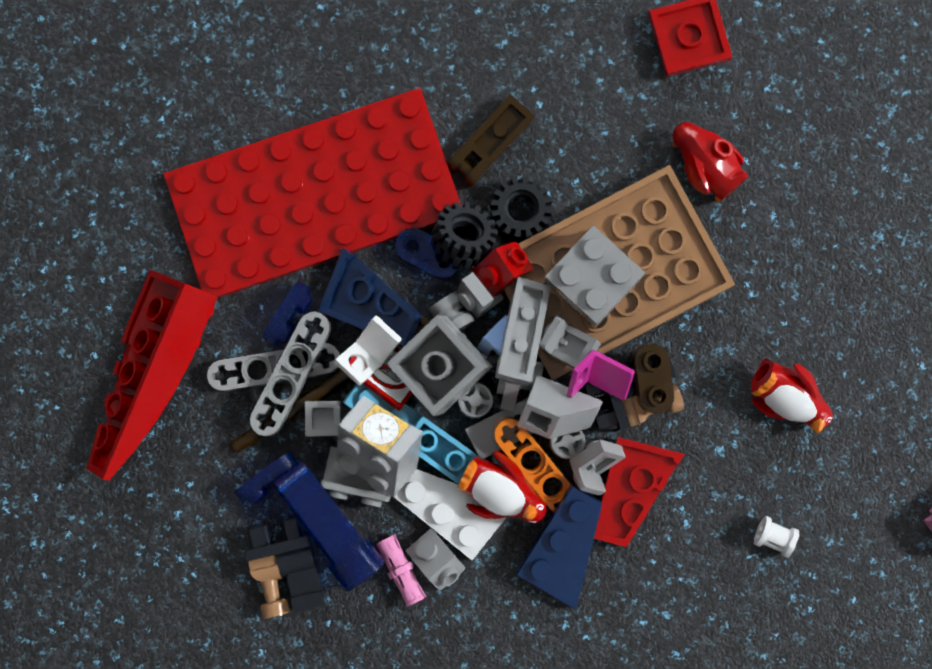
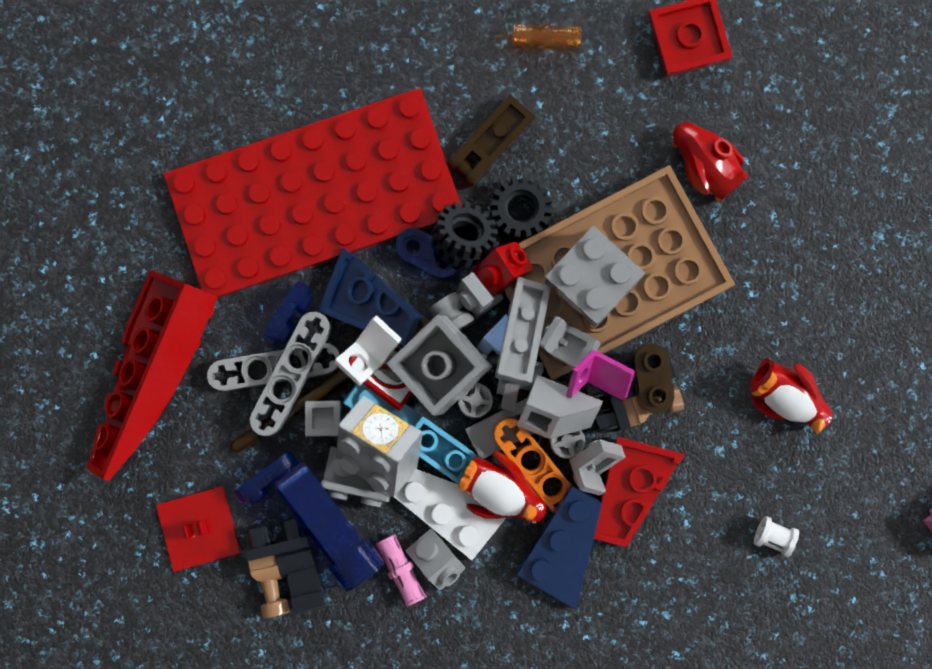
(198, 528): none -> red piece
(546, 36): none -> clear orange pin

